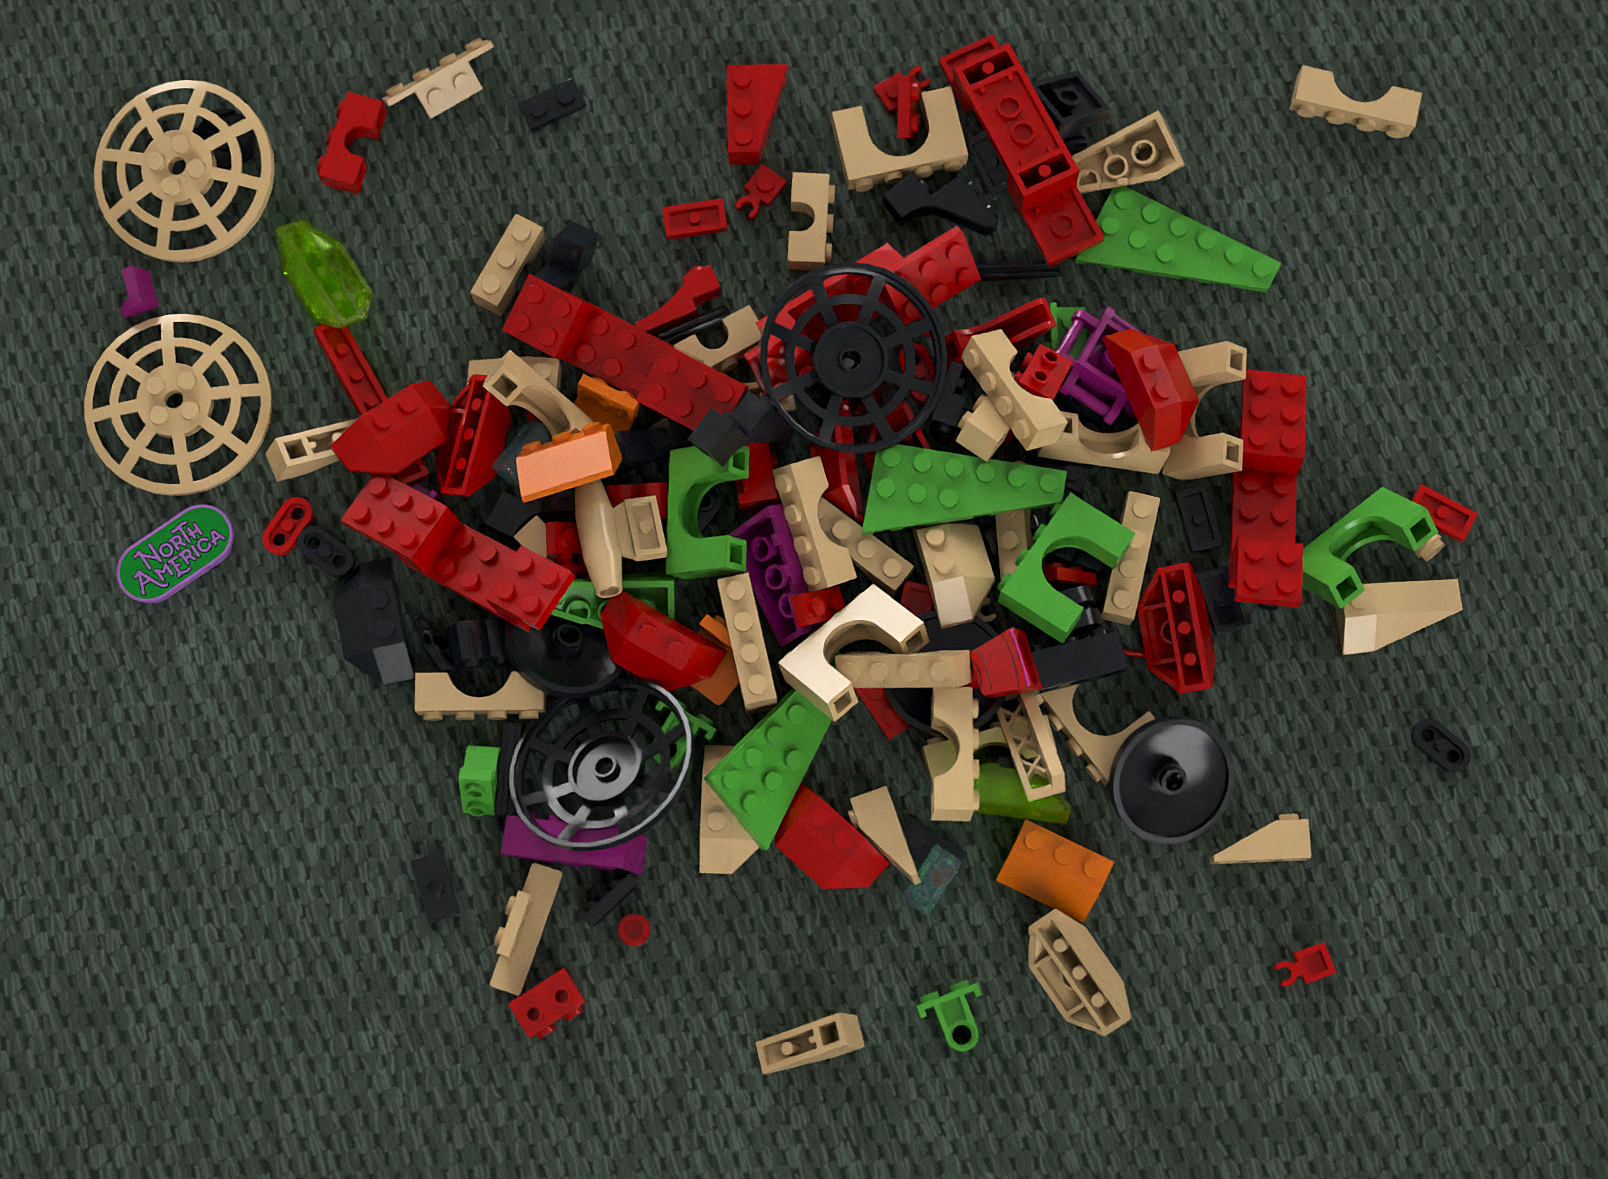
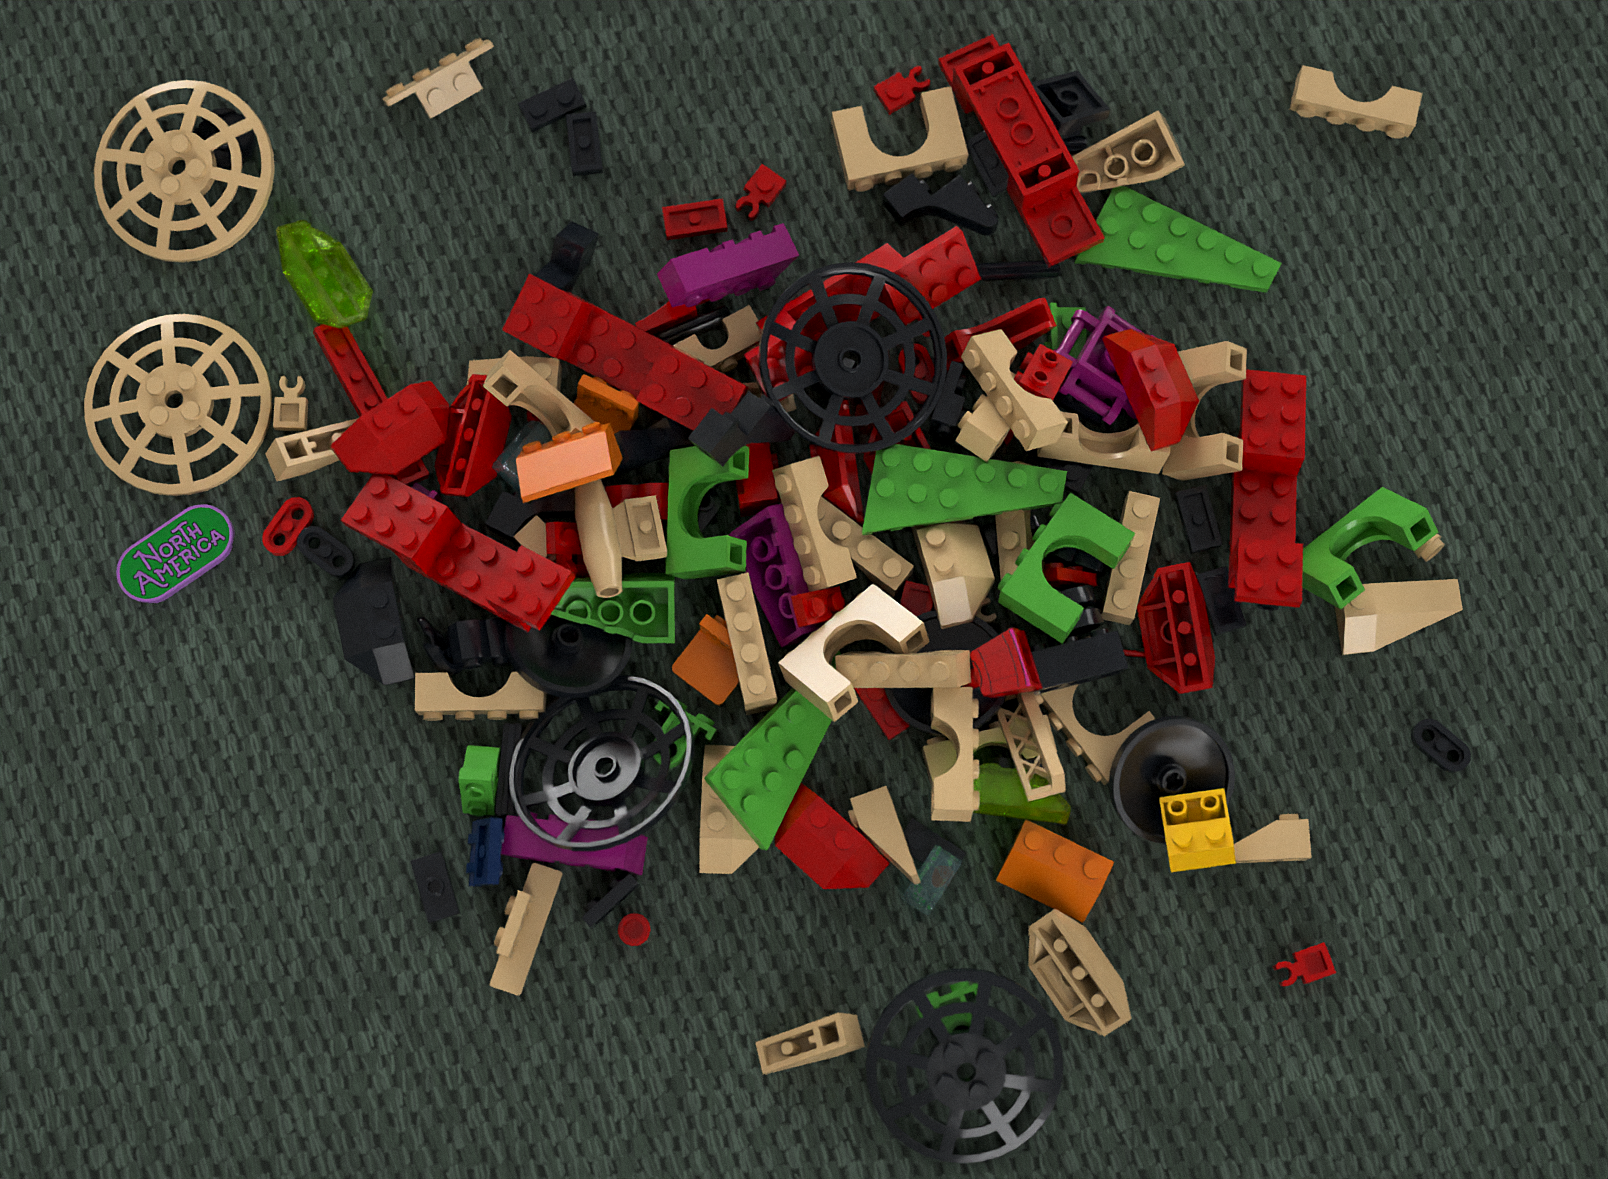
(140, 292): magenta tile -> none
(290, 410): none -> tan plate
(357, 118): red arch -> none
(485, 852): none -> dark blue plate
(515, 249): tan arch -> none
(548, 1003): red brick -> none
(584, 143): none -> black plate
(657, 645): red wedge -> none
(728, 268): none -> magenta wedge
(751, 108): red wedge -> none
(811, 195): tan arch -> none
(908, 93): red plate -> none
(958, 1048): none -> black dish
(1197, 830): none -> yellow slope
(1446, 514): red plate -> none

